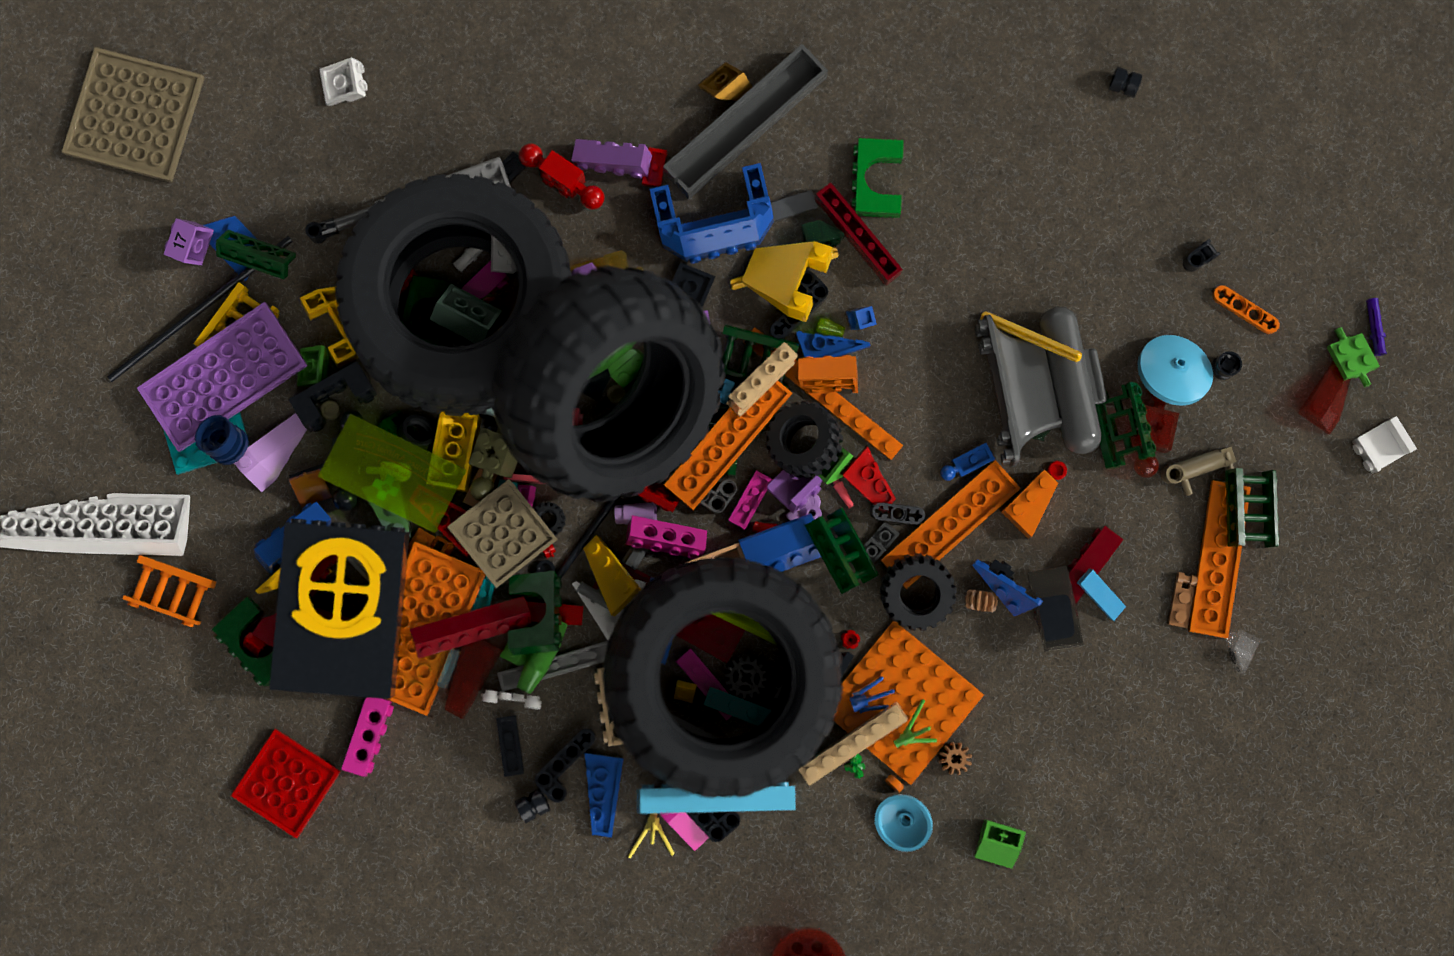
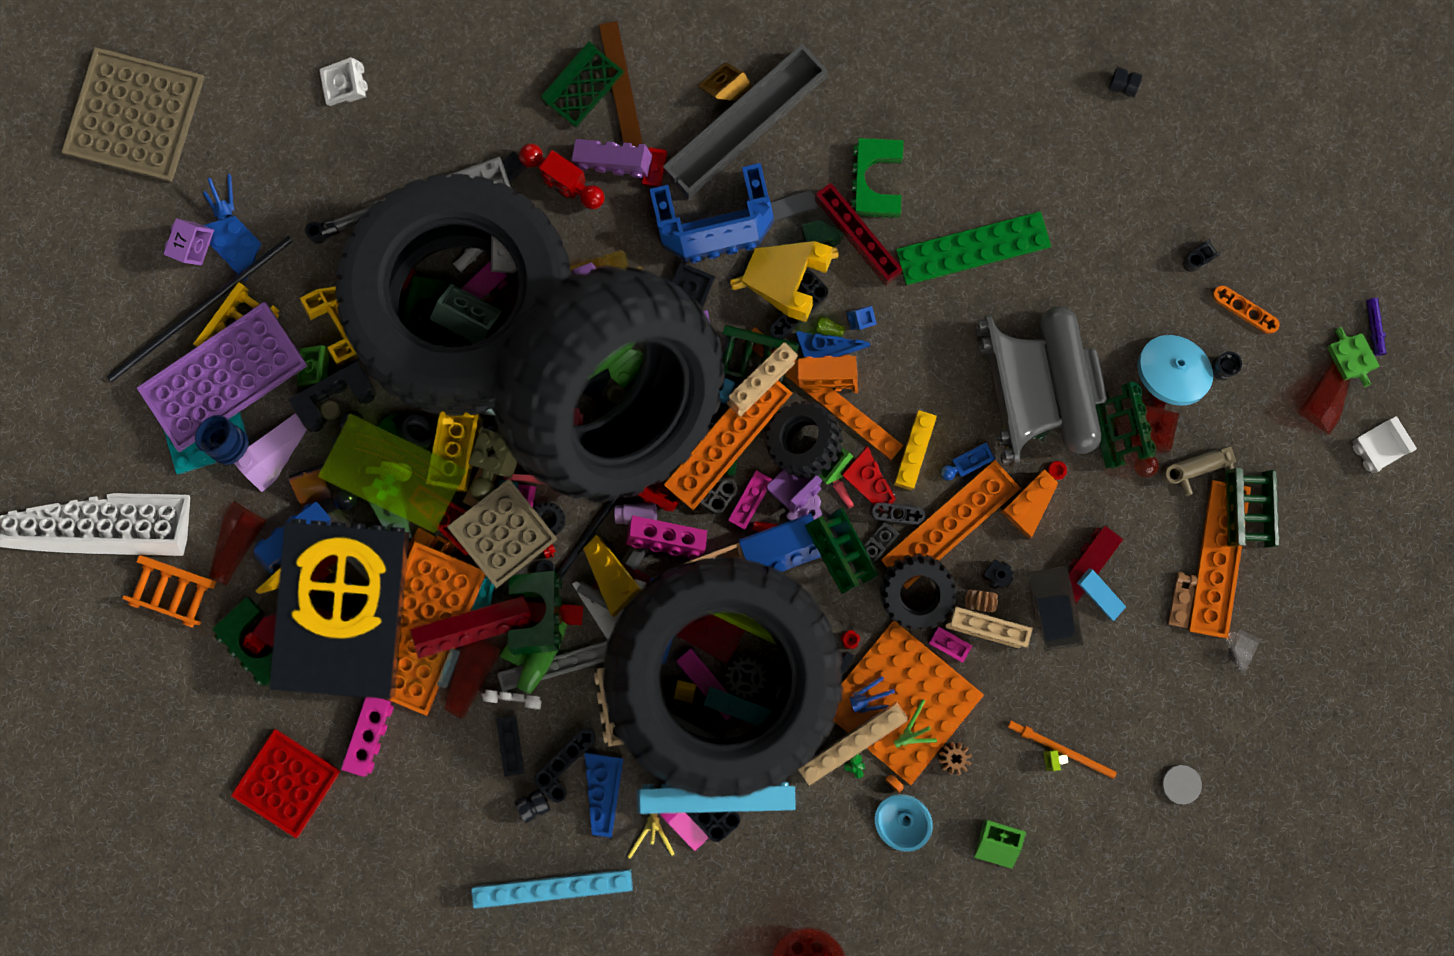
(222, 209): none -> blue plant
(236, 536): none -> clear red wedge
(252, 255): dark green fence -> none
(552, 888): none -> medium azure brick
(572, 72): none -> dark green fence
(622, 88): none -> reddish brown tile
(915, 450): none -> yellow brick
(950, 644): none -> dark pink plate
(973, 248): none -> green plate
(989, 628): none -> tan fence
(1007, 590): blue wing -> none
(1028, 732): none -> orange bar
(1035, 338): yellow axle -> none
(1053, 760): none -> lime tile
(1181, 784): none -> light grey tile

